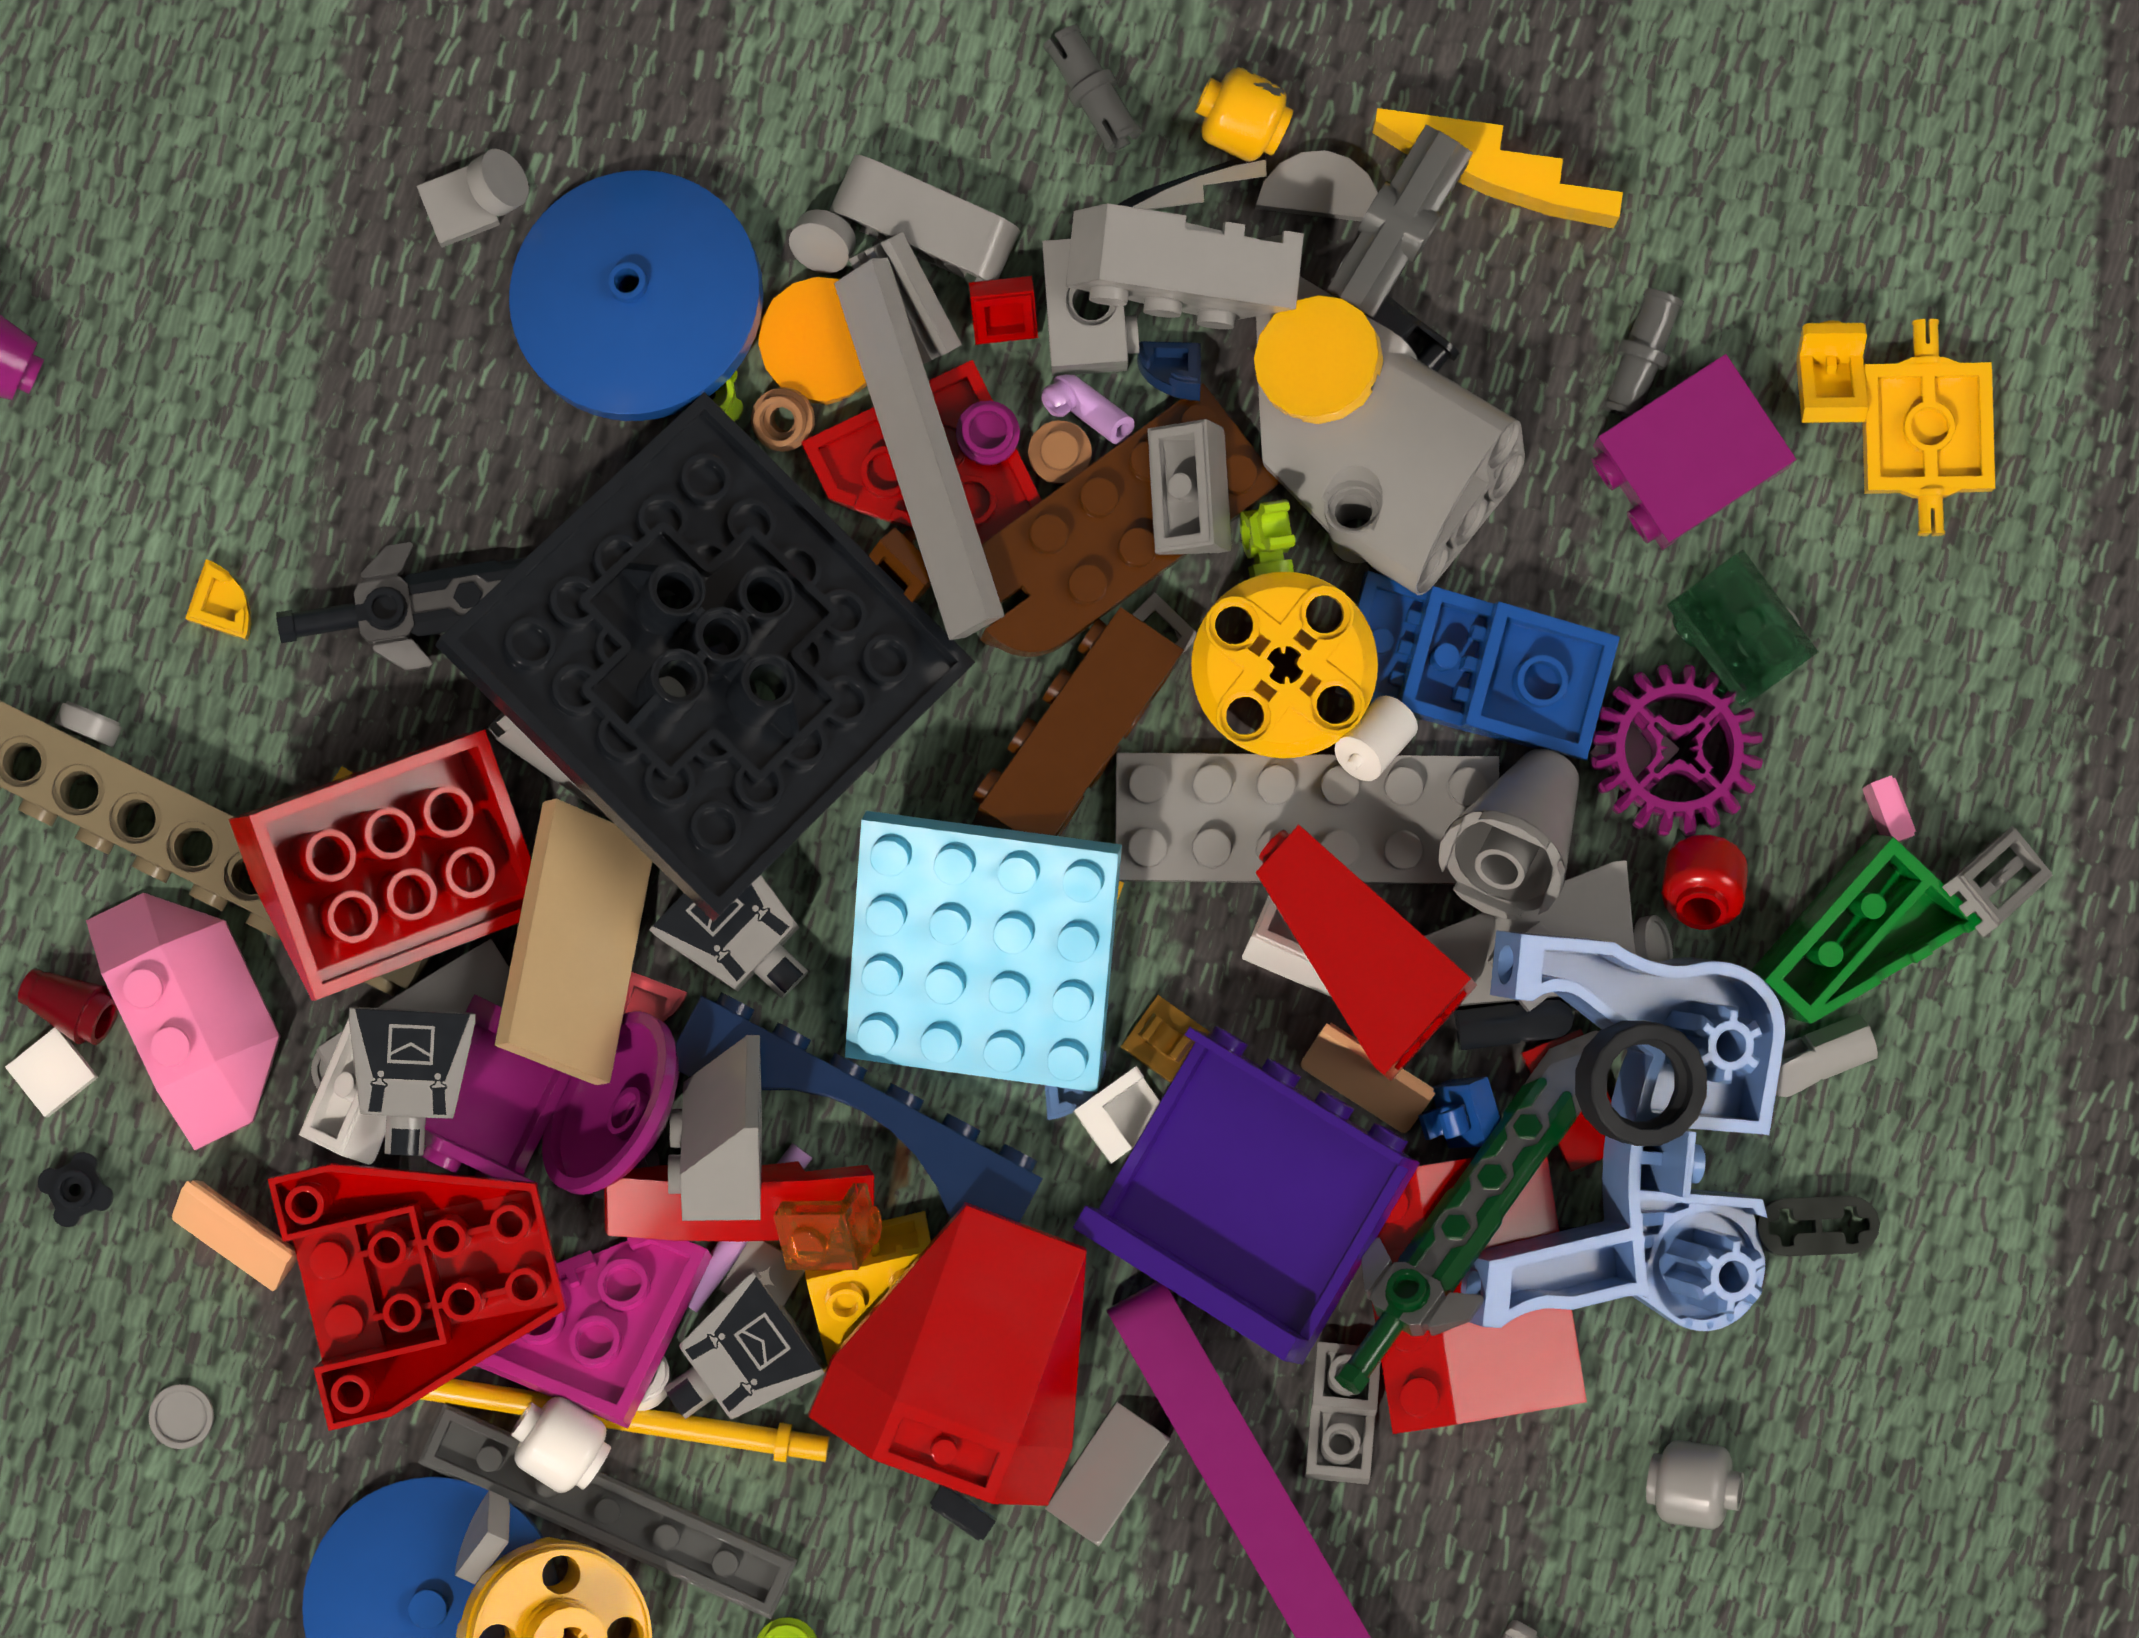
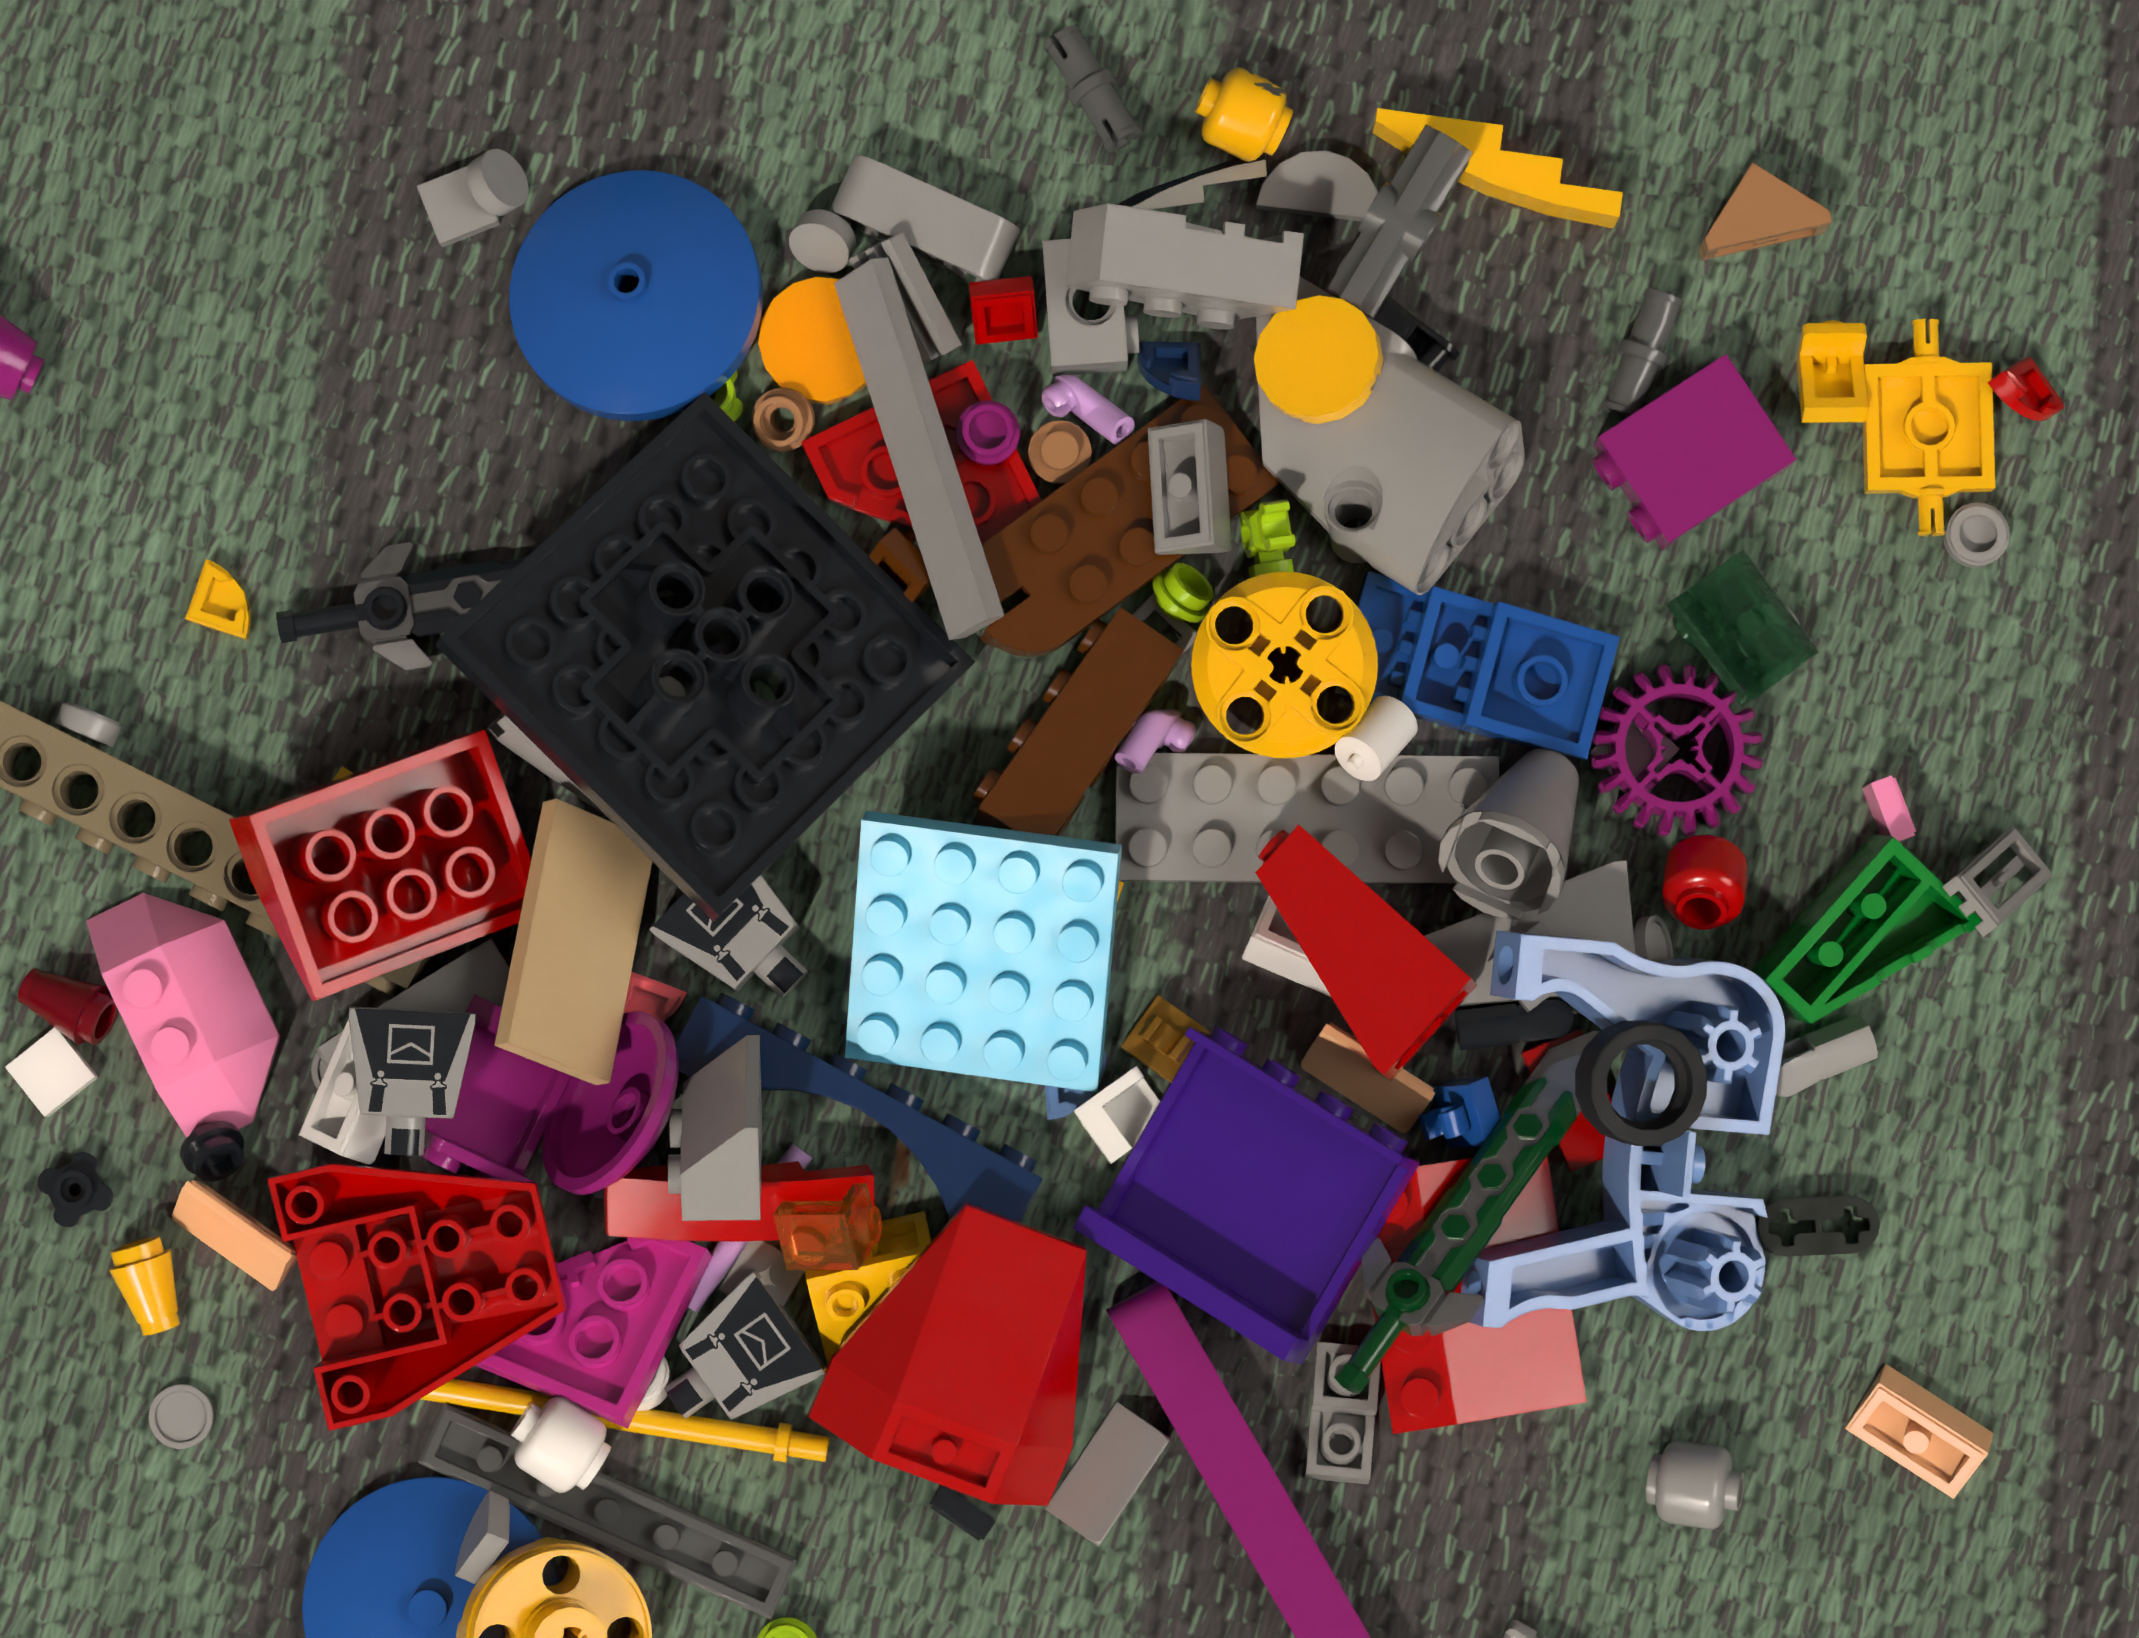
(147, 1283): none -> yellow cone
(213, 1151): none -> black plate
(1152, 732): none -> lavender arm
(1183, 593): none -> lime plate
(1763, 214): none -> medium nougat slope
(1920, 1431): none -> light nougat slope
(1976, 535): none -> light grey tile
(2027, 391): none -> red tile

